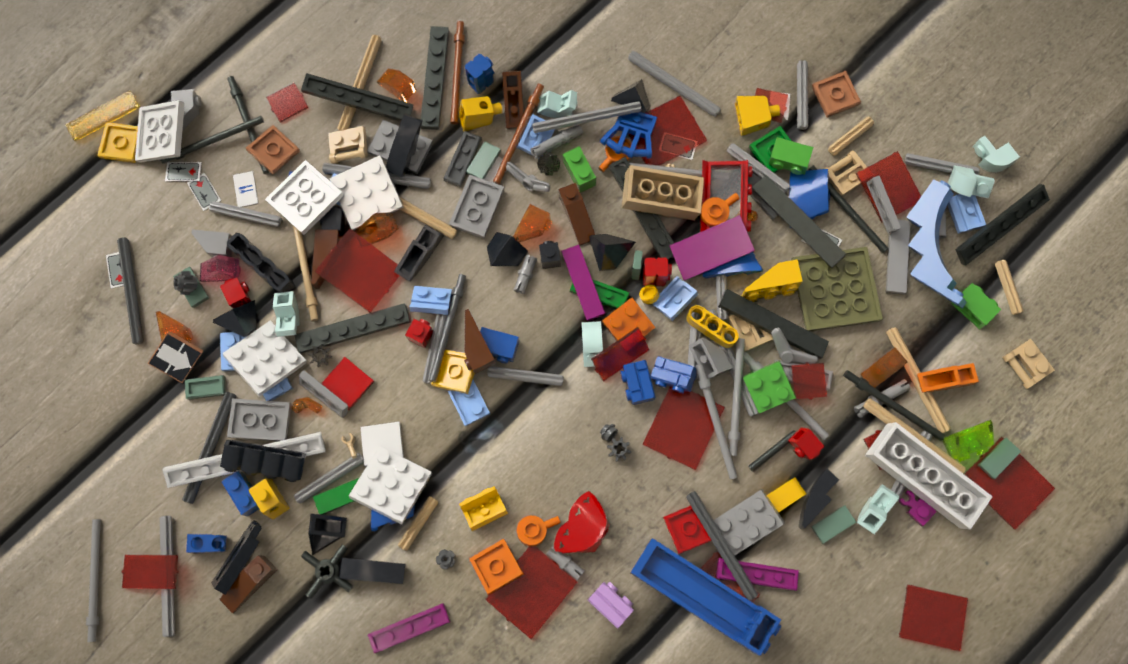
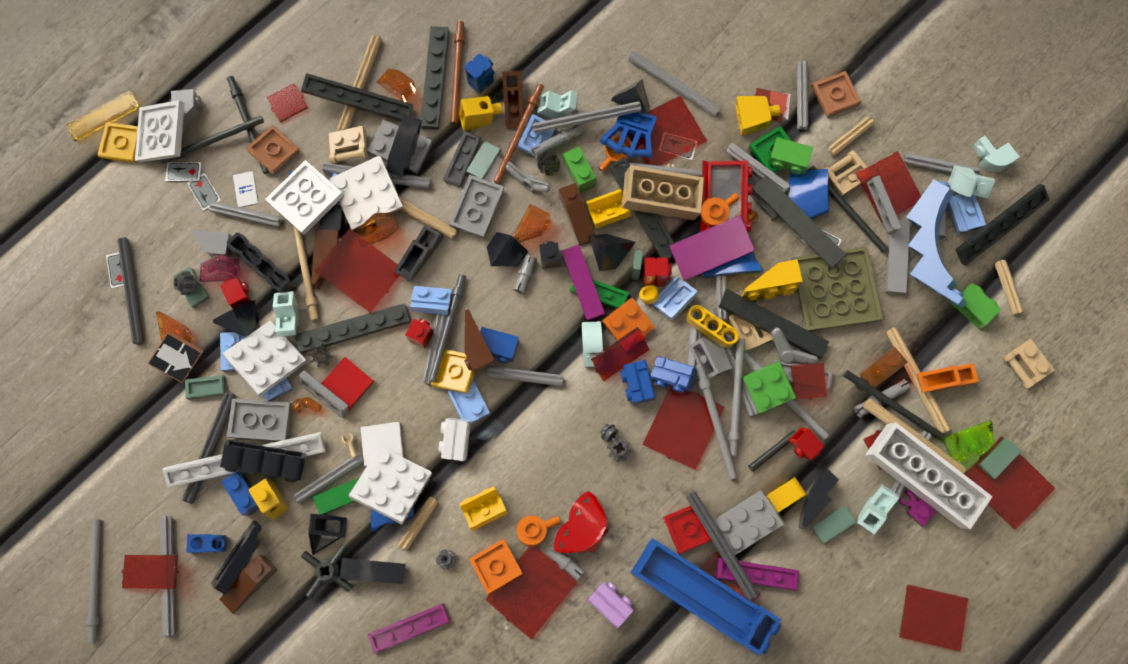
(455, 439): none -> white brick
(607, 209): none -> yellow bracket

